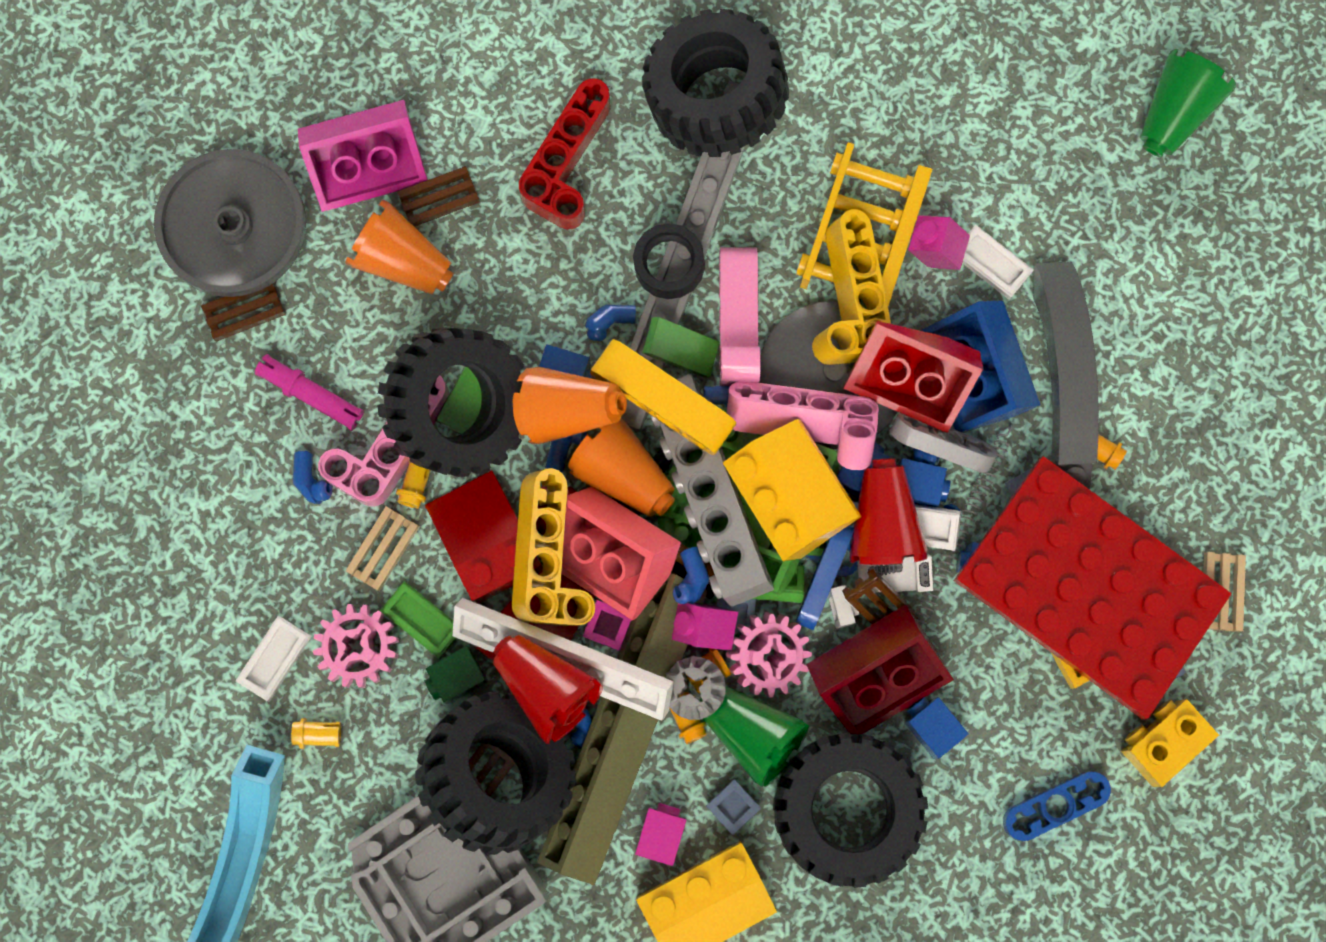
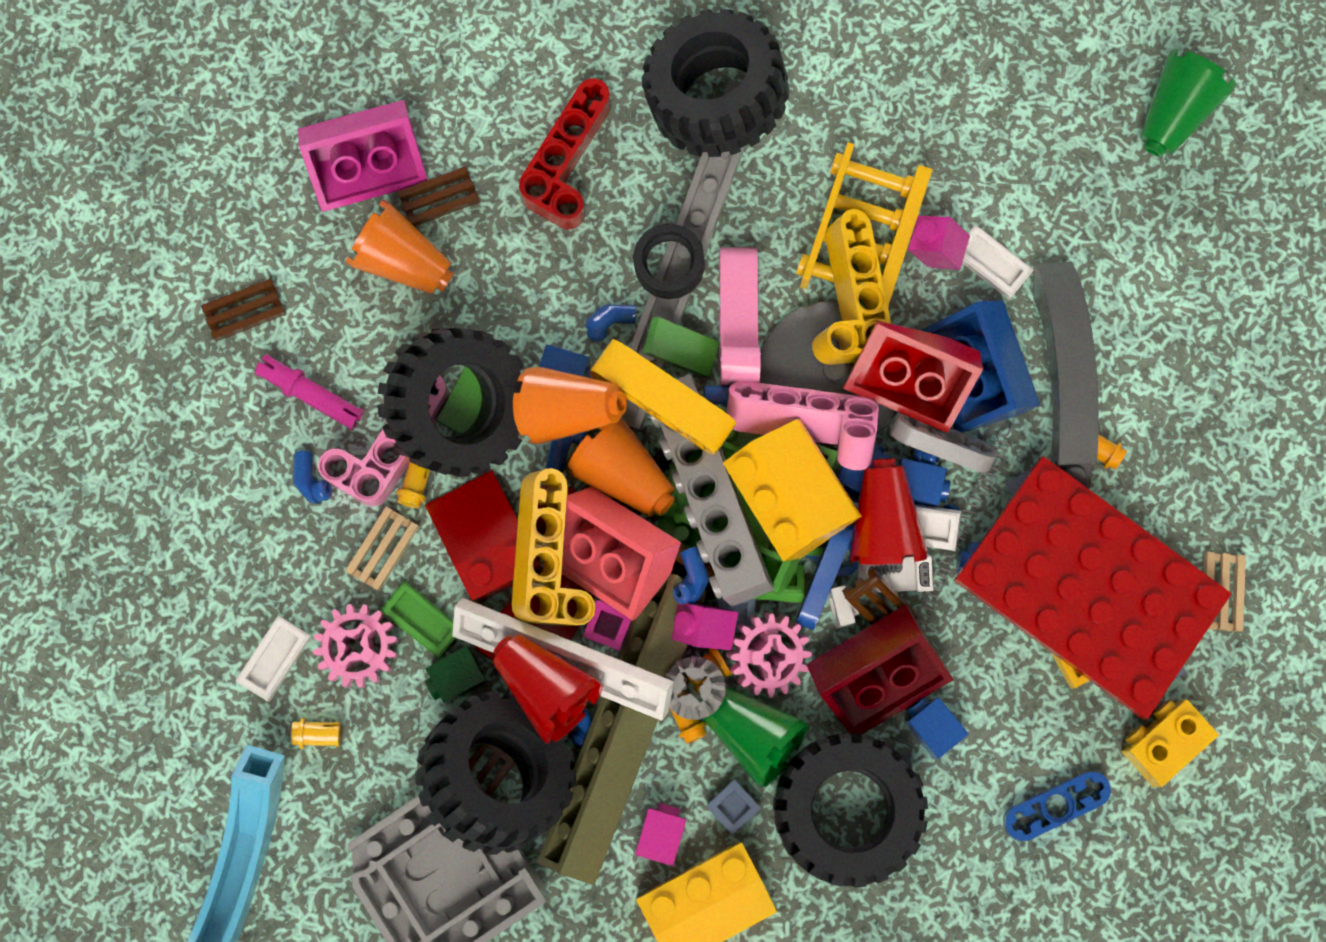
(230, 222): dark grey dish -> none

